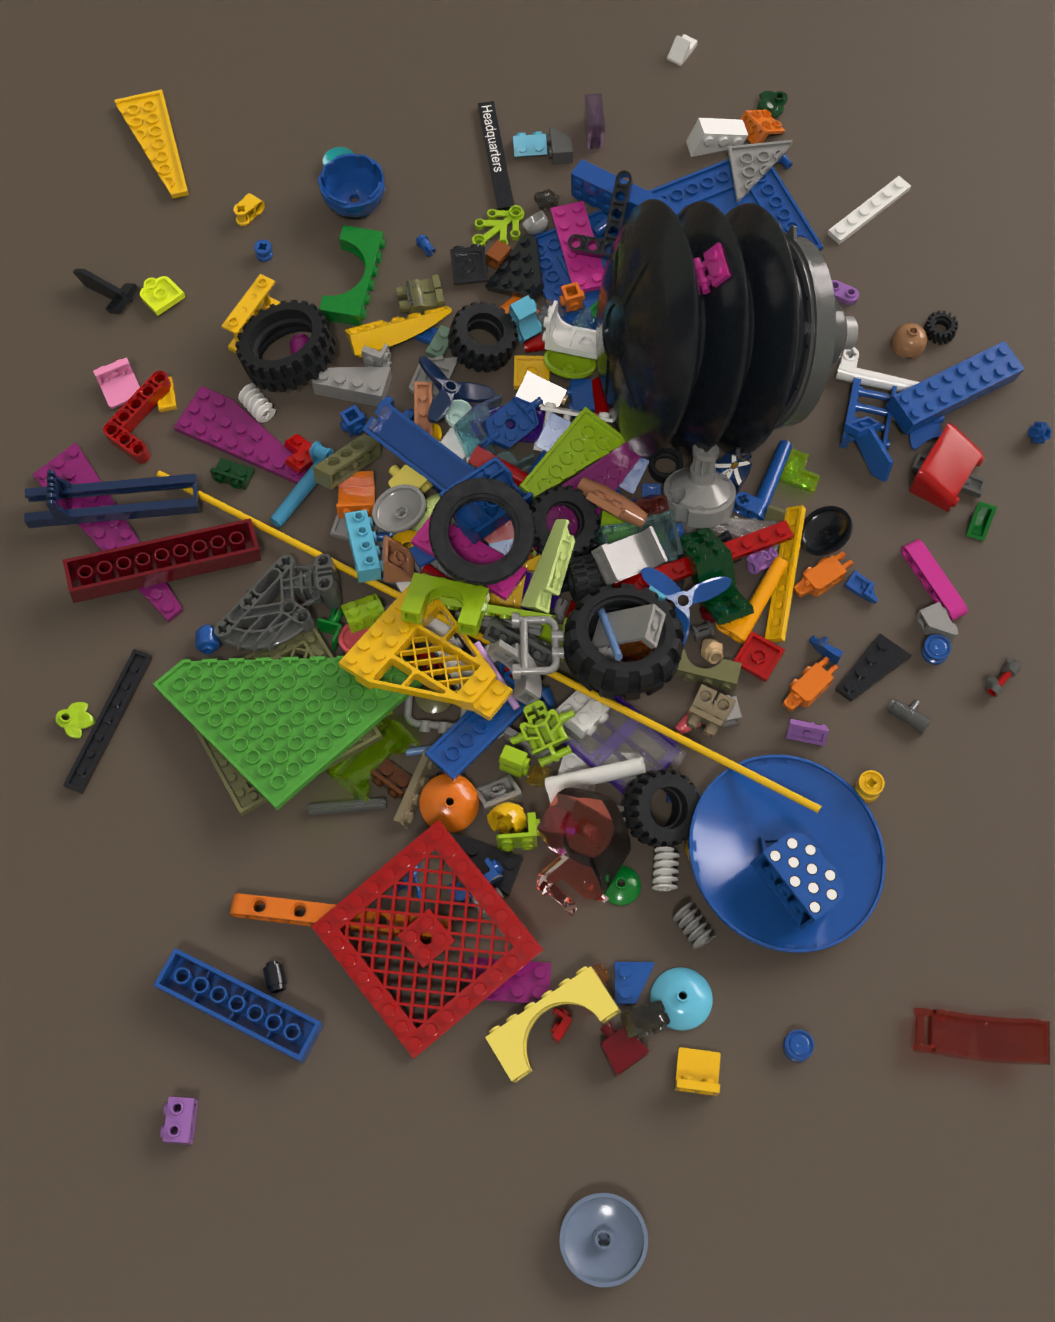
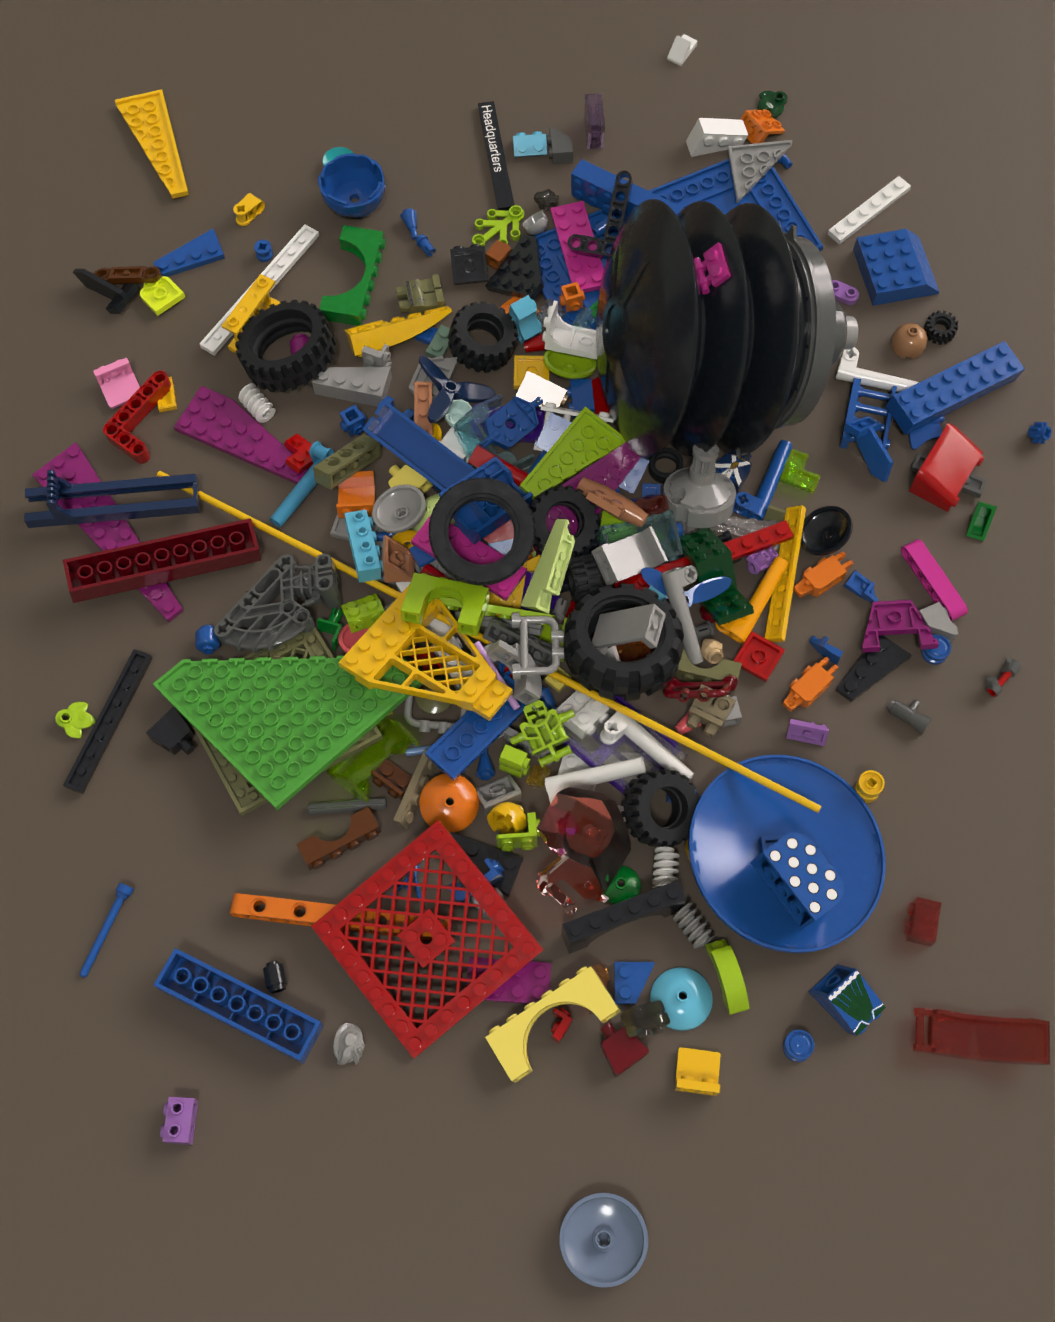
(122, 893): none -> blue piece
(129, 274): none -> reddish brown plate
(172, 733): none -> black torso
(191, 255): none -> blue wing
(232, 473): dark green bracket -> none
(276, 271): none -> white plate
(317, 851): none -> reddish brown arch
(348, 1044): none -> light grey hat
(409, 217): none -> blue cone
(485, 768): none -> blue cone
(558, 686): none -> light yellow plate
(610, 634): medium blue bar -> none
(621, 724): none -> white axle
(659, 901): none -> black arch
(674, 581): none -> light grey axle
(728, 684): none -> dark red bar
(729, 976): none -> lime arch
(848, 999): none -> slope
(894, 267): none -> blue slope
(895, 619): none -> magenta wing
(923, 921): none -> clear red brick

